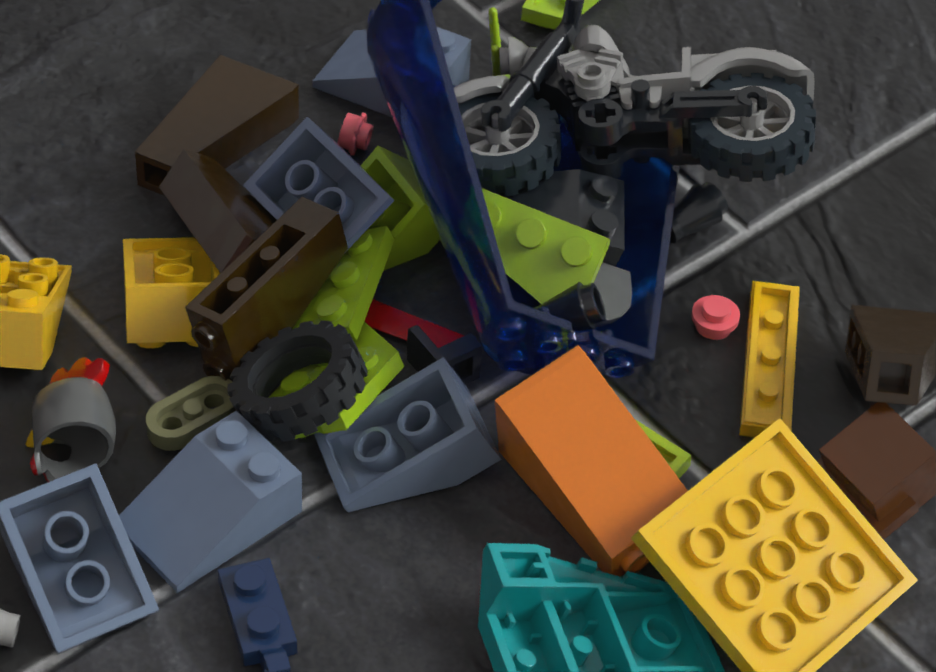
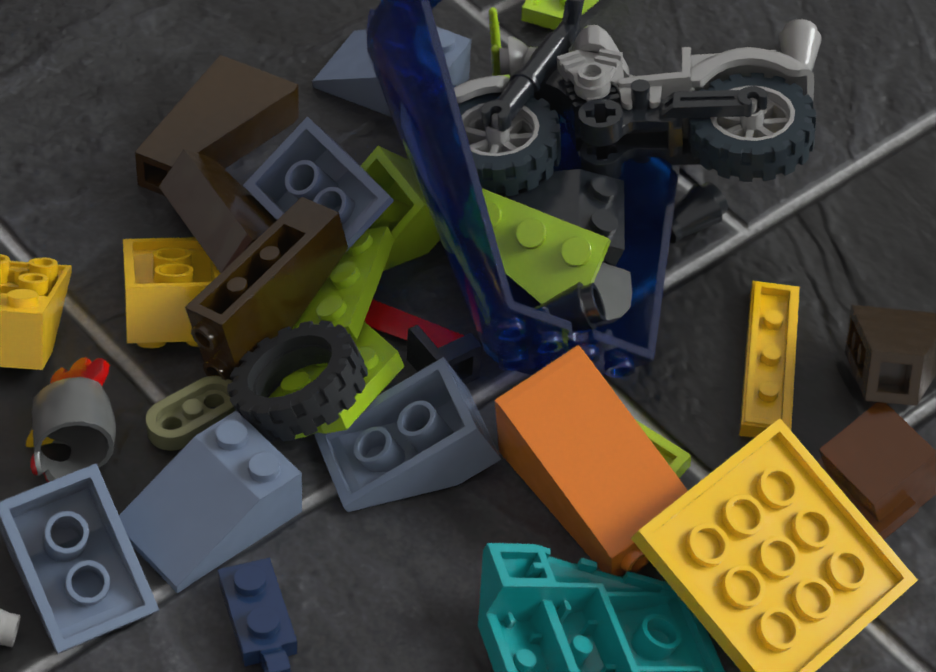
(355, 133): coral plate -> none
(715, 316): coral plate -> none
(801, 41): none -> light grey cone

